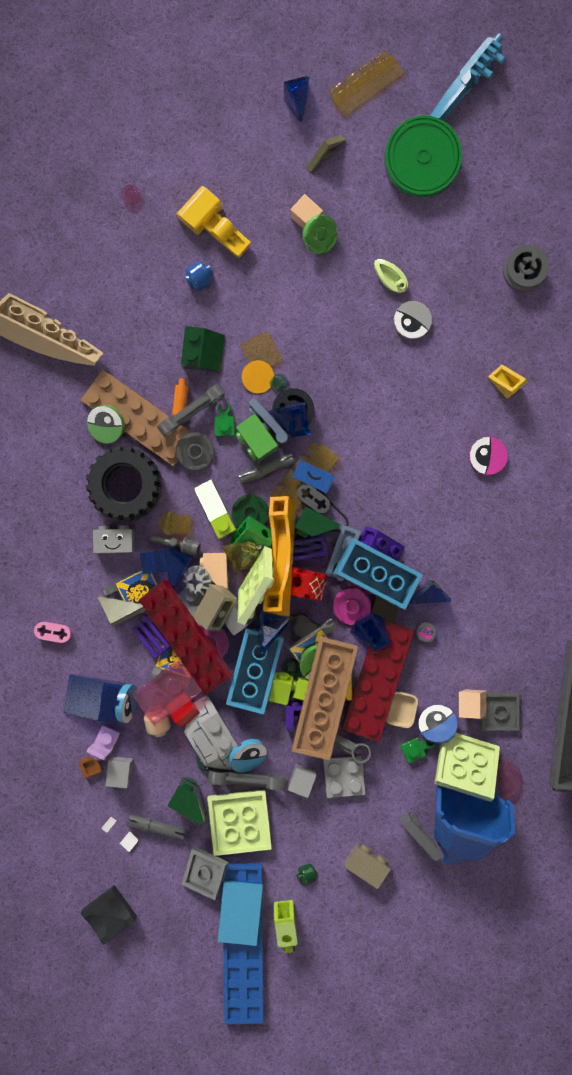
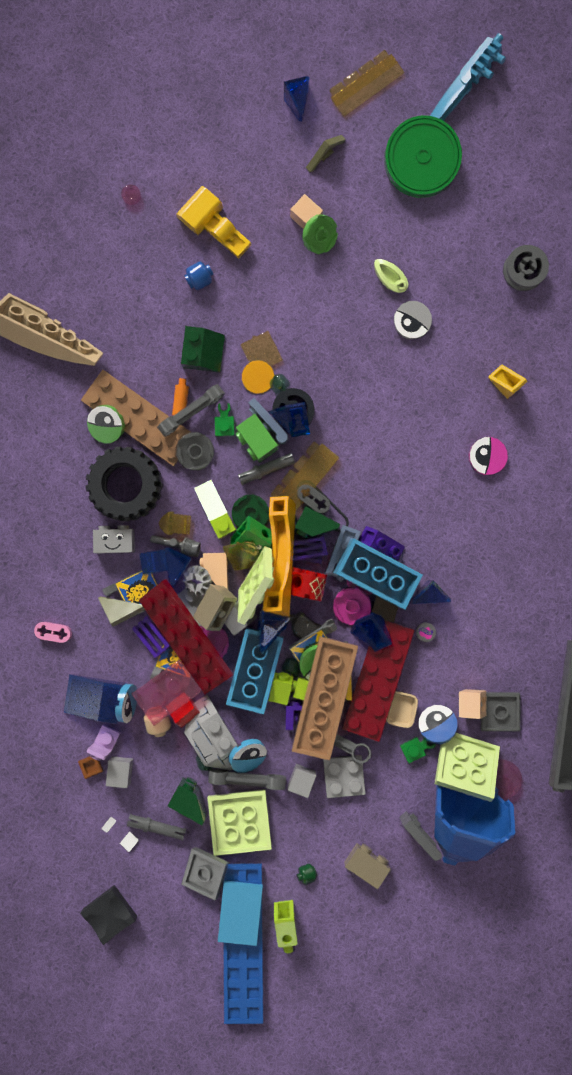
(313, 476): blue tile -> none

